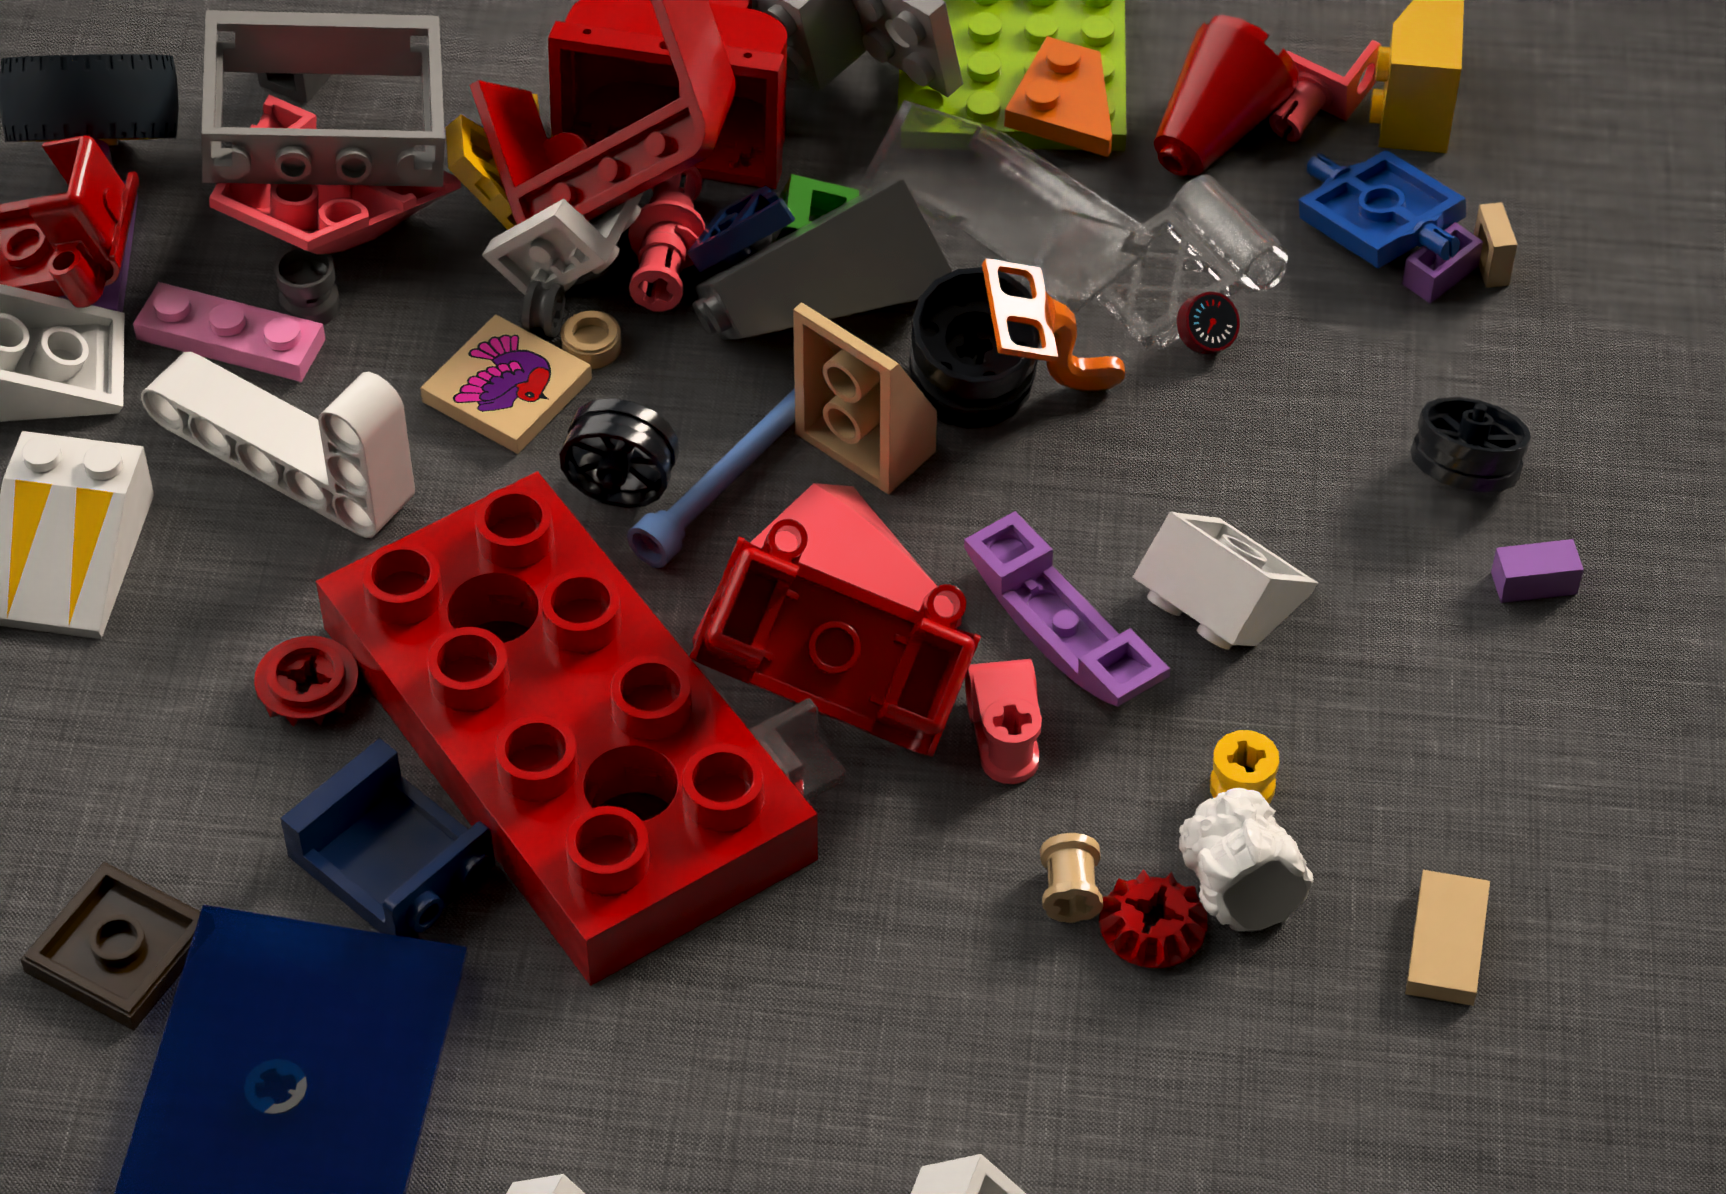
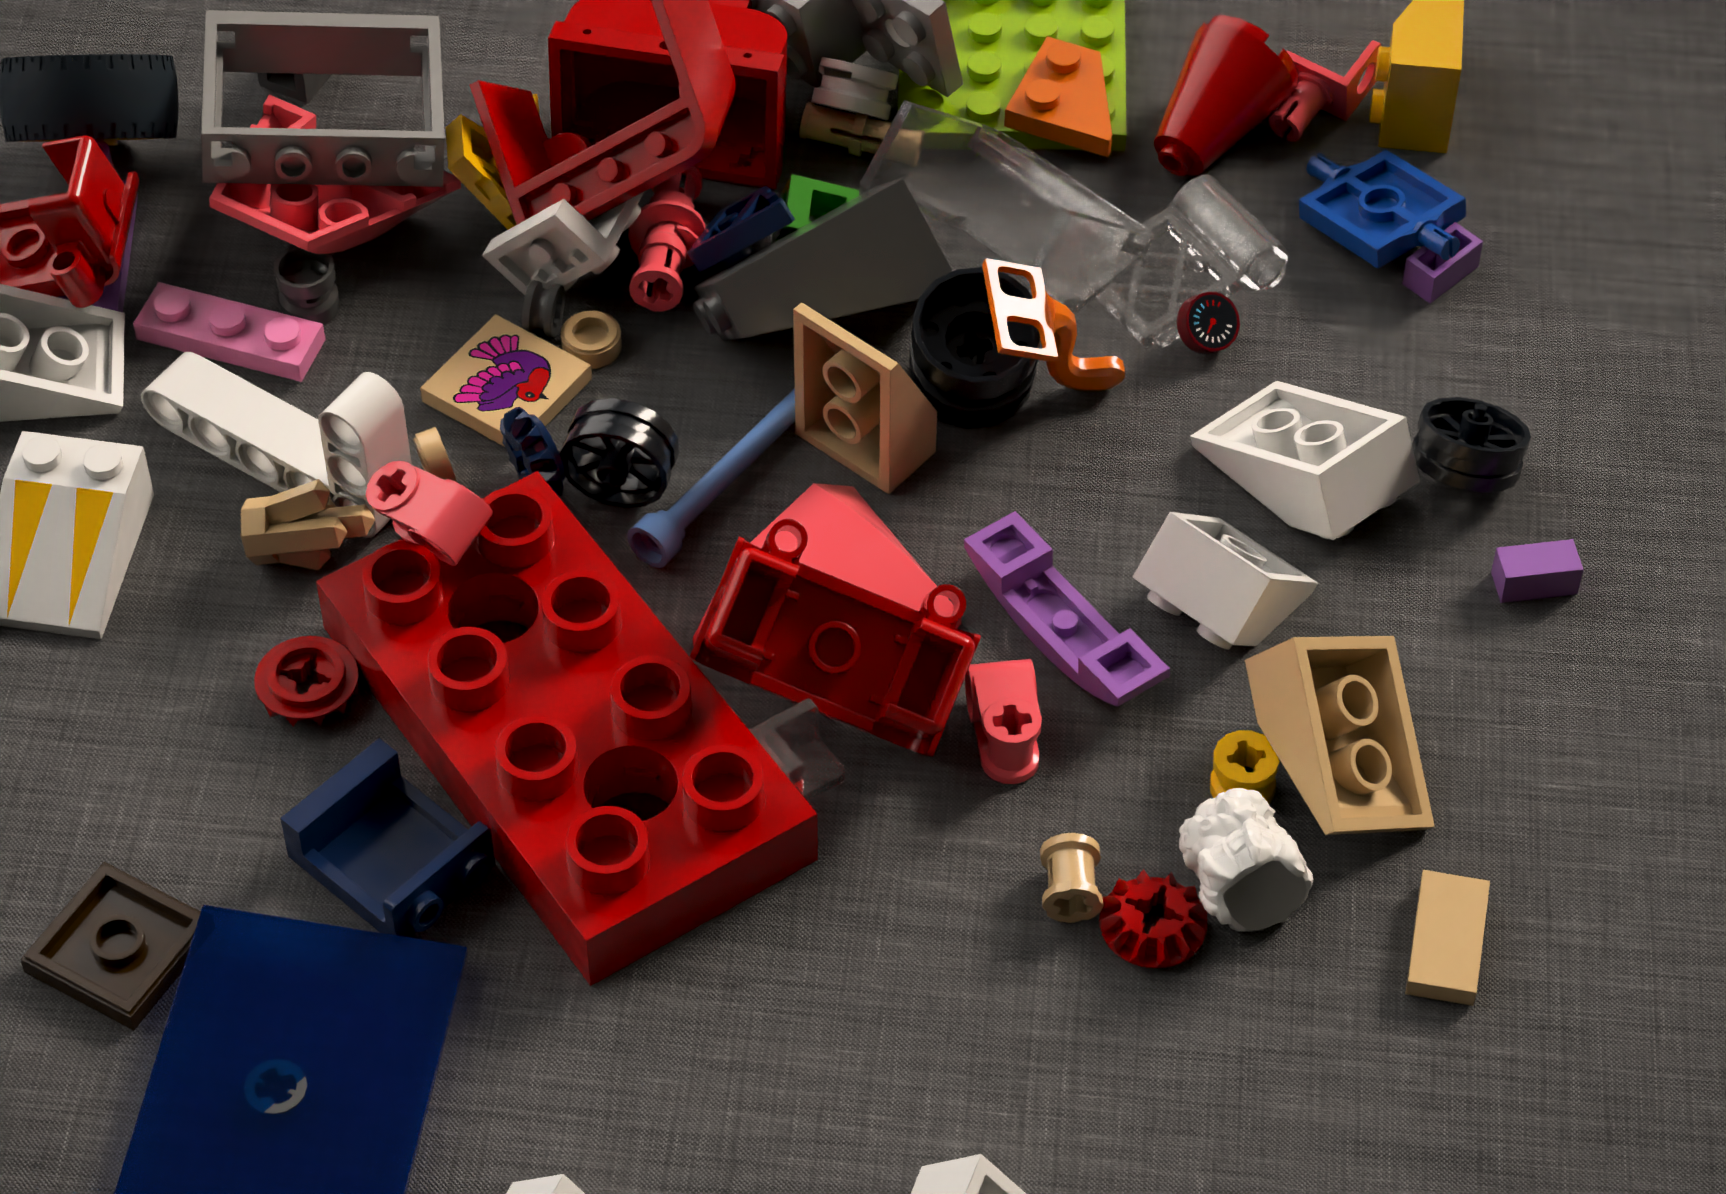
(299, 526): none -> tan rock
(428, 509): none -> coral piece
(433, 454): none -> tan tile
(532, 448): none -> dark blue gear
(841, 128): none -> tan pin
(854, 88): none -> white wheel
(1312, 456): none -> white slope
(1343, 731): none -> tan slope
(1498, 244): tan tile -> none

